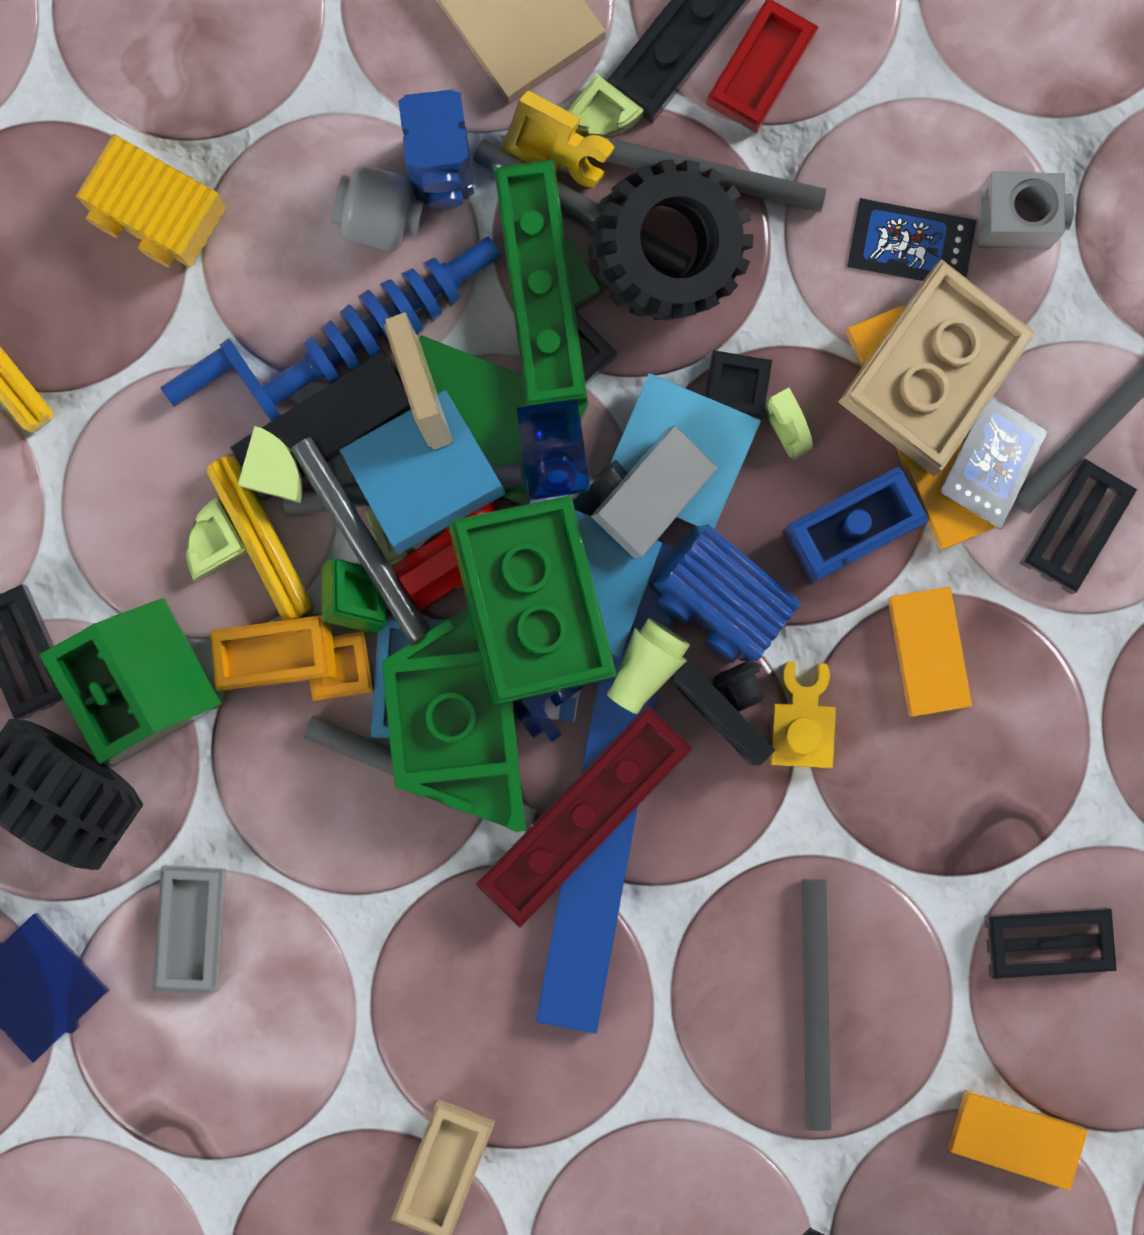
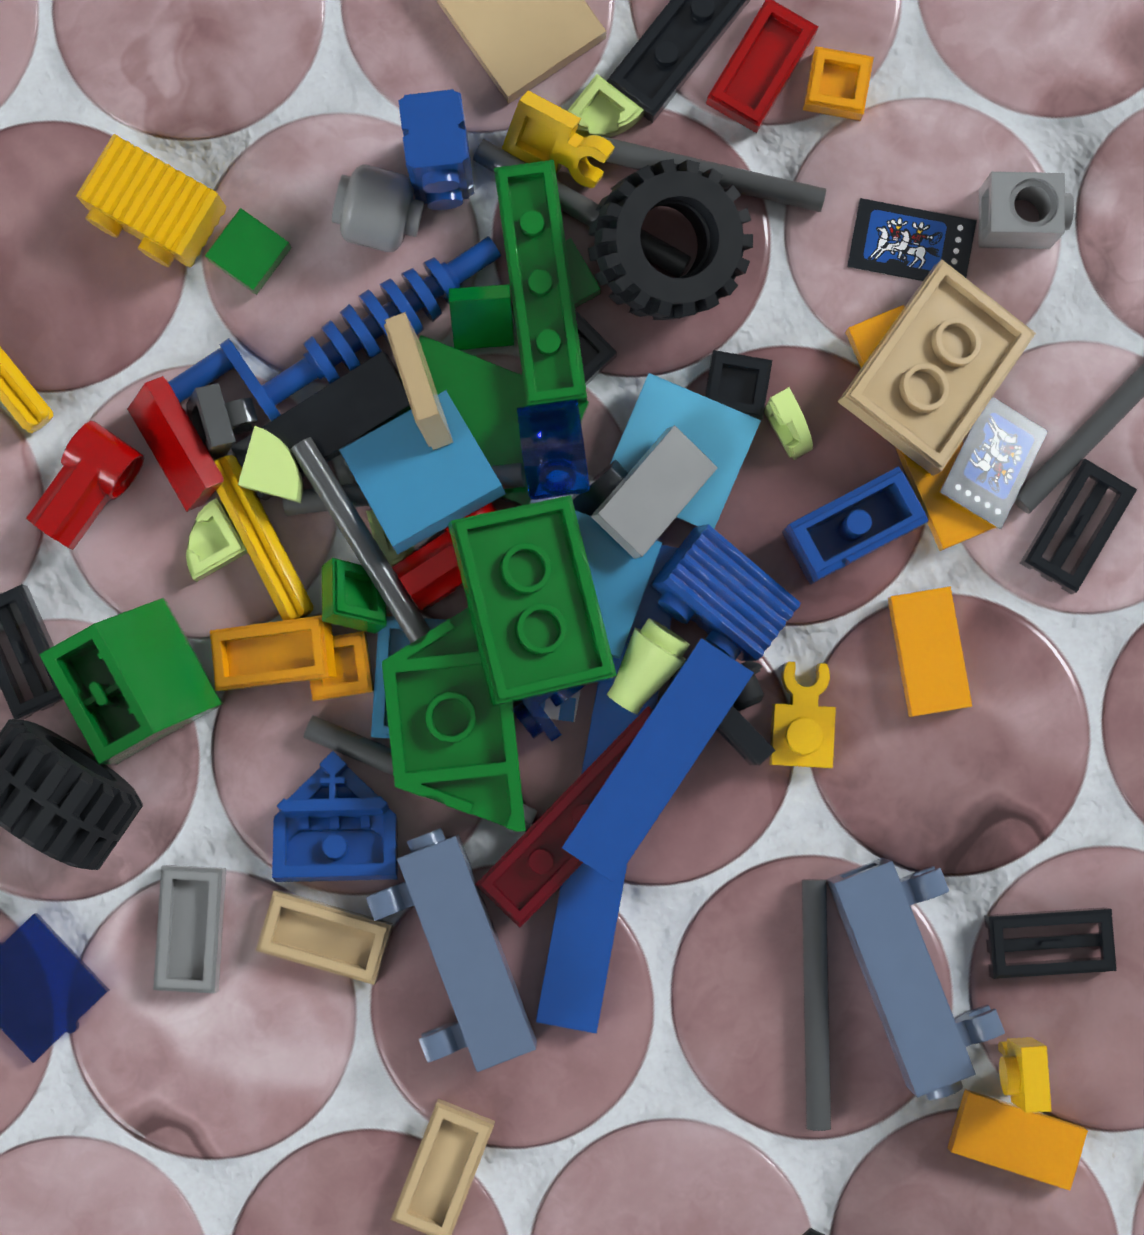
(93, 471): none -> red piece
(175, 443): none -> red tile
(217, 420): none -> dark grey tile
(248, 251): none -> green tile
(324, 937): none -> tan tile
(334, 830): none -> blue slope
(465, 951): none -> sand blue brick
(481, 317): none -> green tile
(657, 760): none -> blue tile
(838, 83): none -> light orange tile
(903, 978): none -> sand blue brick
(1025, 1073): none -> yellow plate

